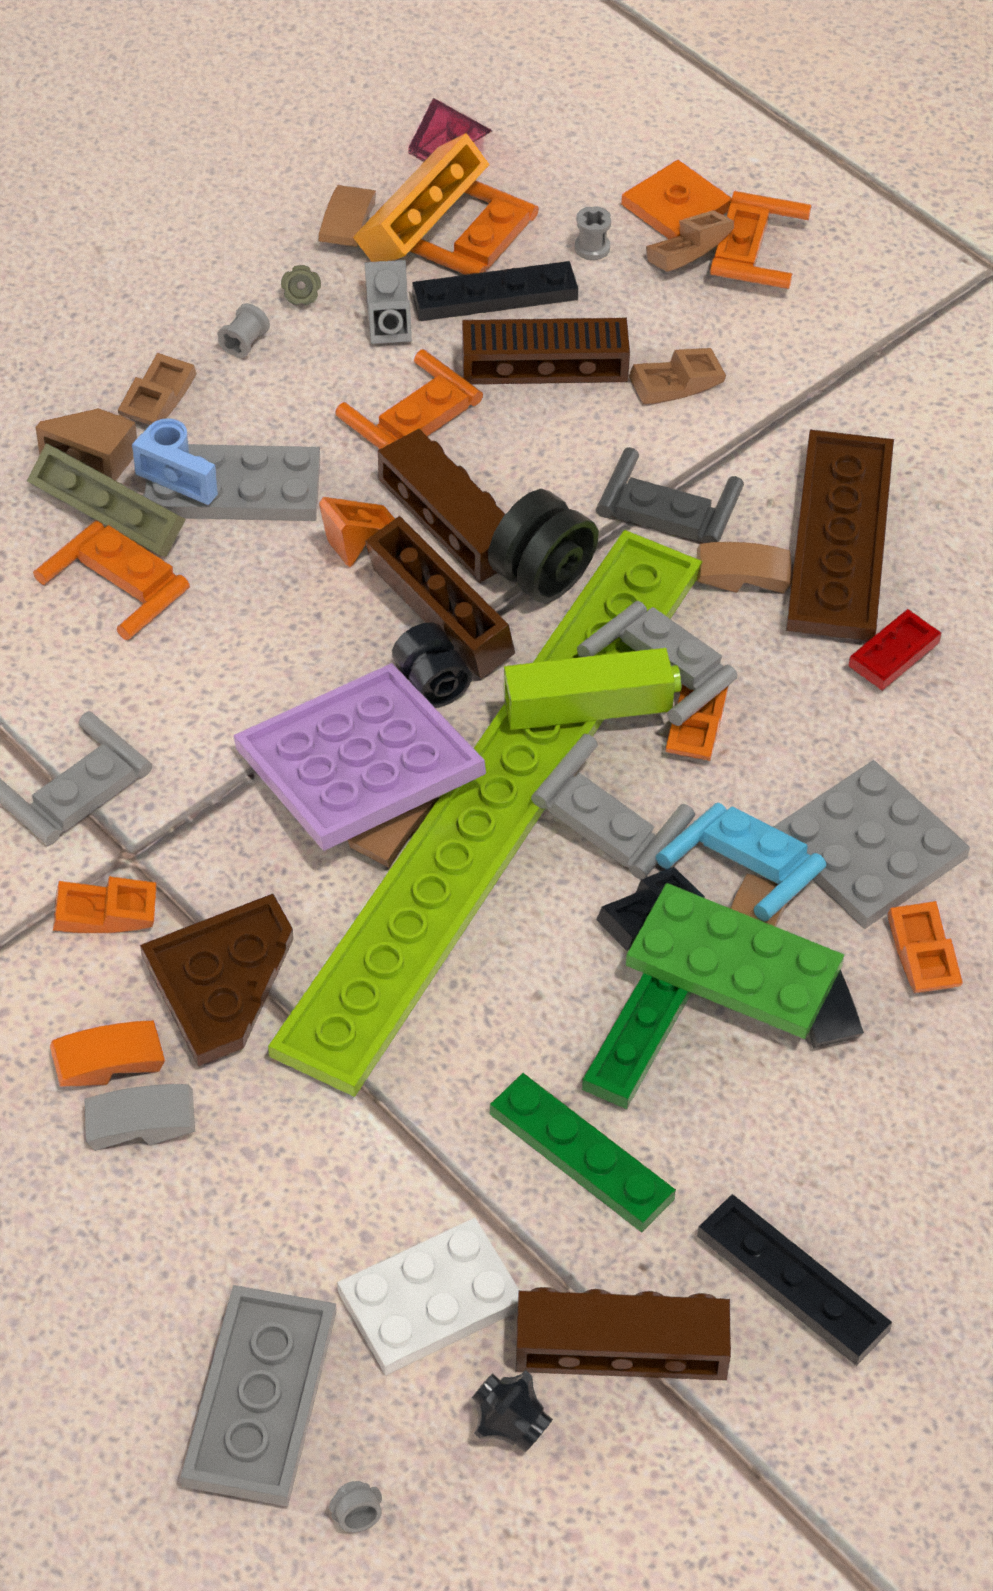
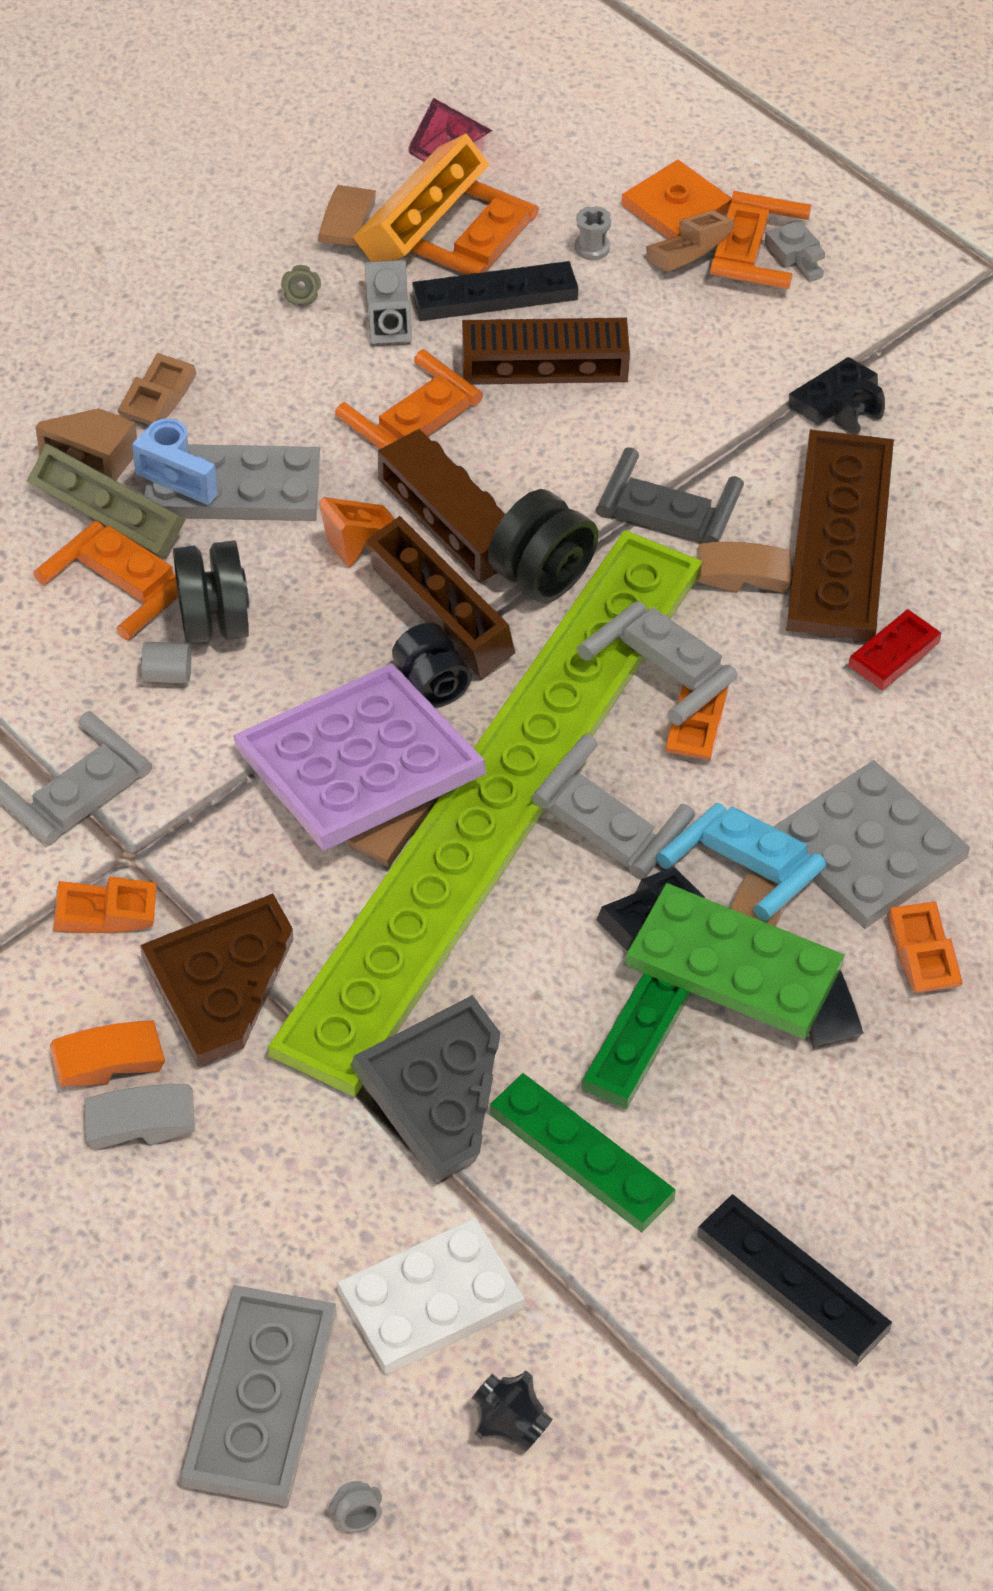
(166, 662): none -> light grey beam
(216, 591): none -> pearl dark grey wheel
(243, 330): light grey bush -> none
(436, 1084): none -> dark grey plate
(590, 688): lime brick -> none
(623, 1334): reddish brown brick -> none
(685, 375): medium nougat slope -> none
(797, 246): none -> light grey plate
(840, 391): none -> black plate

